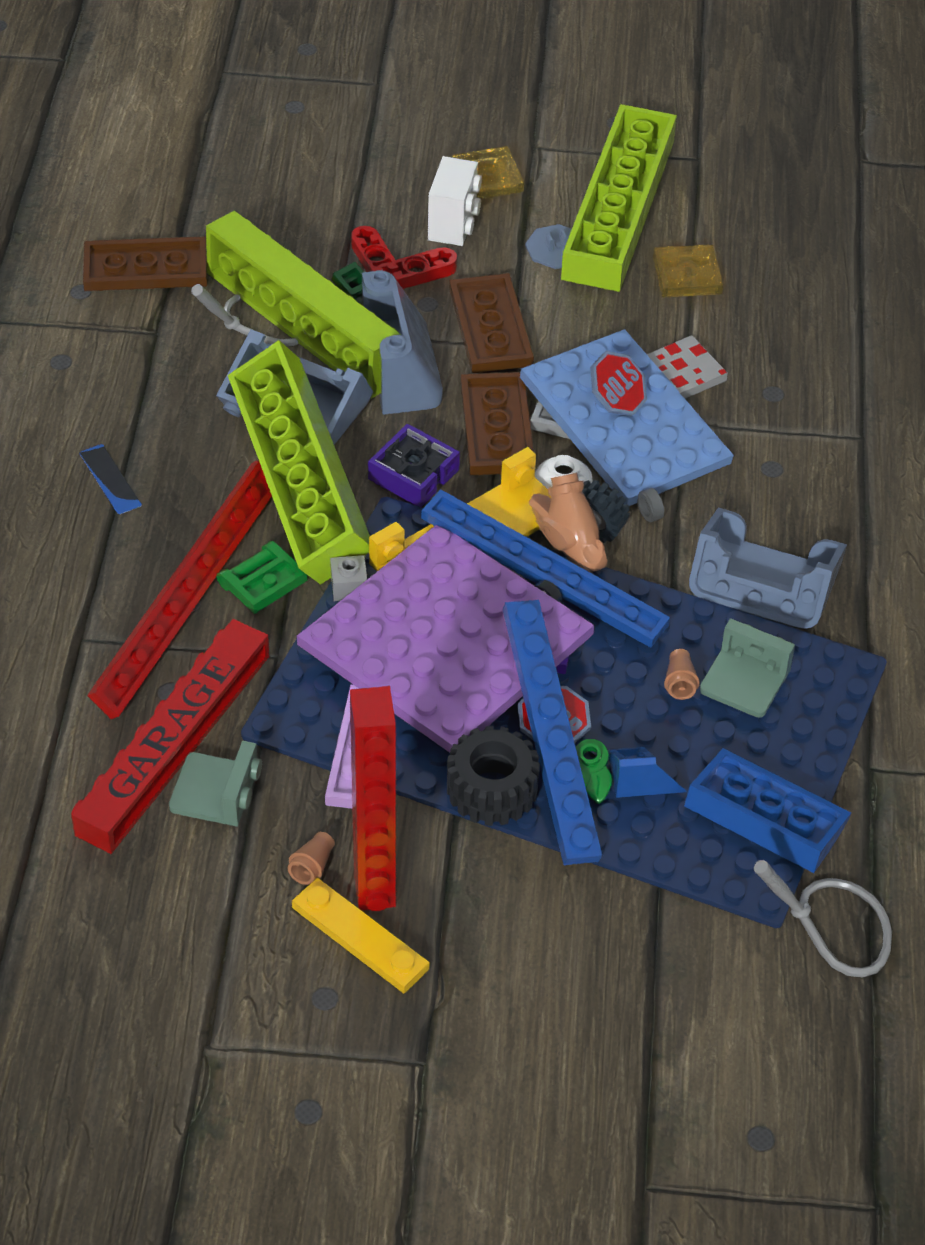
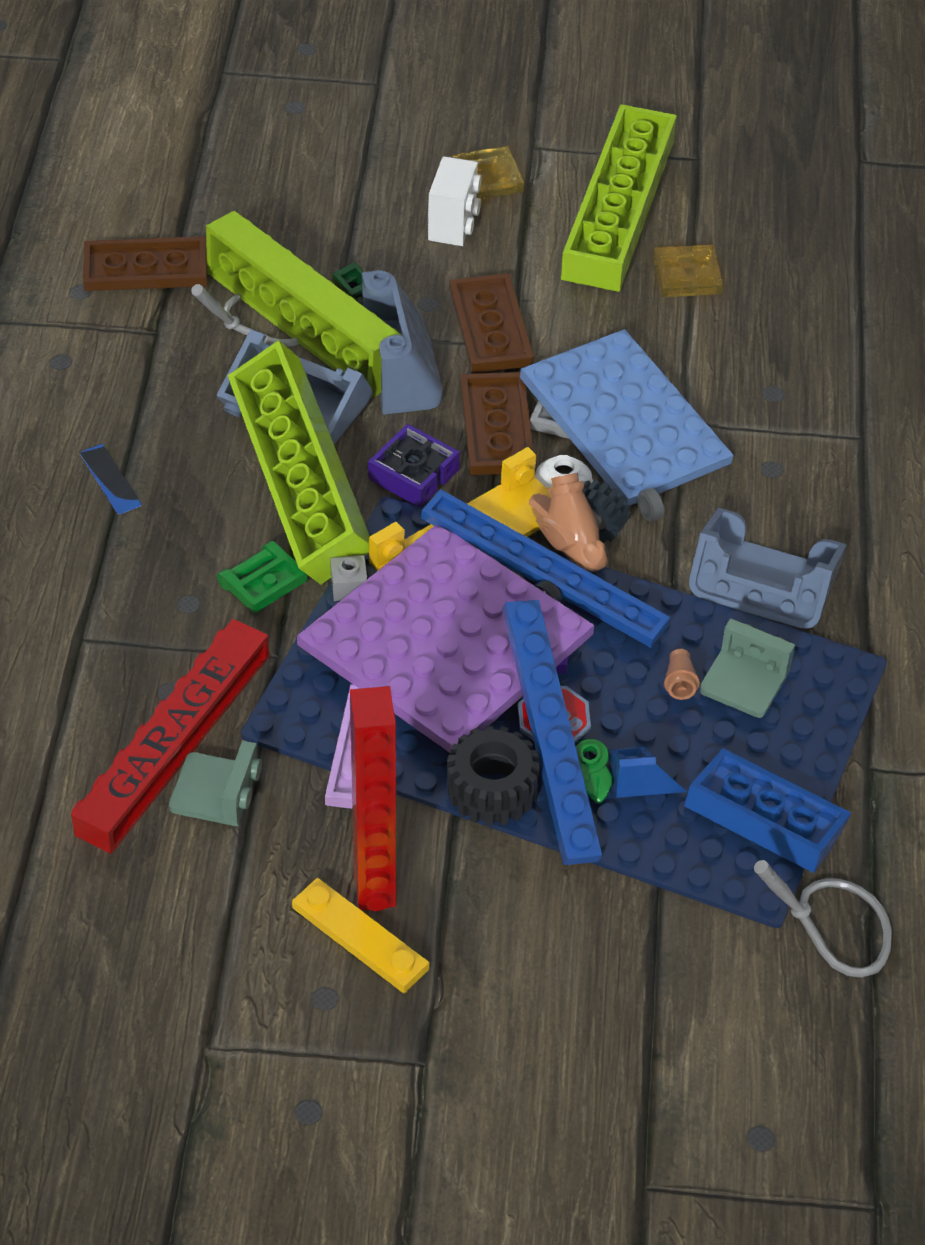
(181, 593): red plate -> none
(311, 858): nougat cone -> none
(435, 263): red beam -> none
(547, 245): sand blue piece -> none
(618, 383): piece -> none
(688, 366): light grey tile -> none

